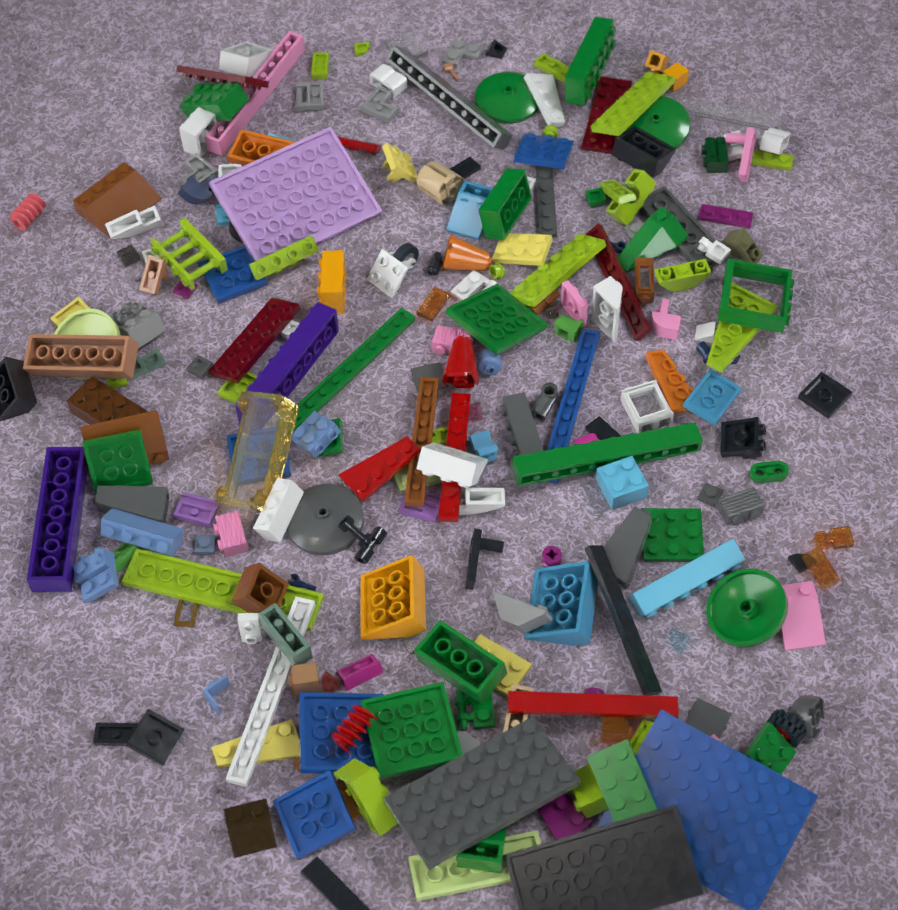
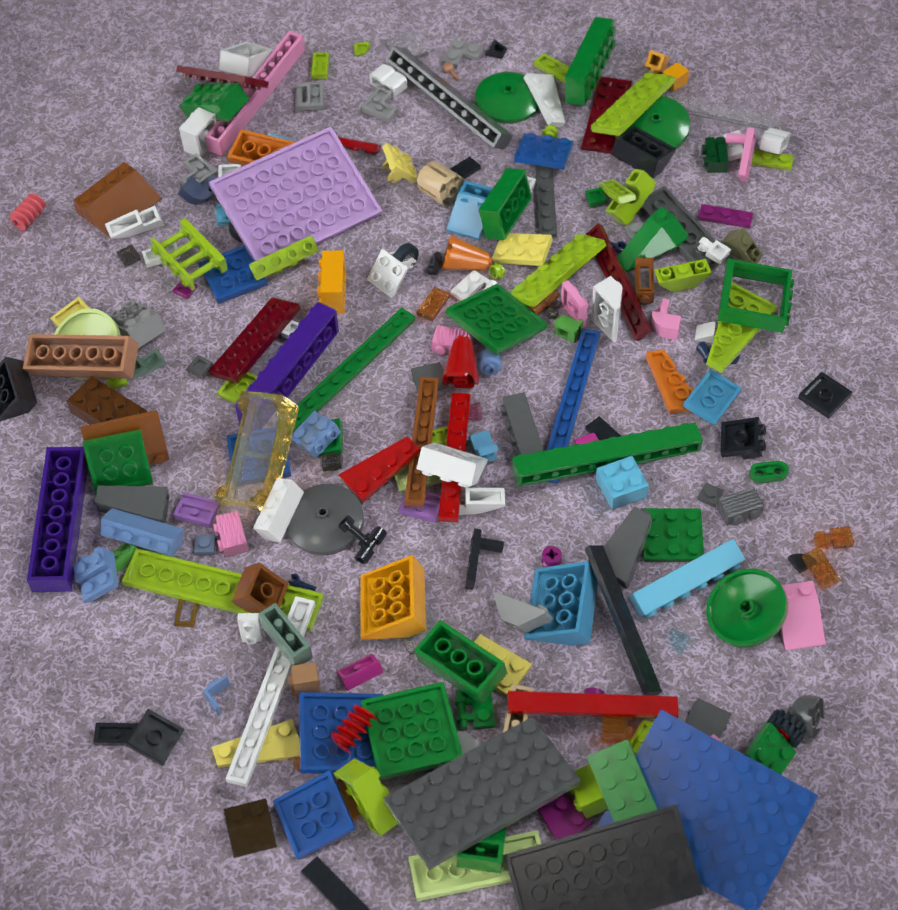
(153, 273): nougat slope -> none
(330, 683): clear red tile -> none
(332, 462): none -> clear smoke plate
(545, 402): dark grey piece -> none
(646, 405): white window -> none

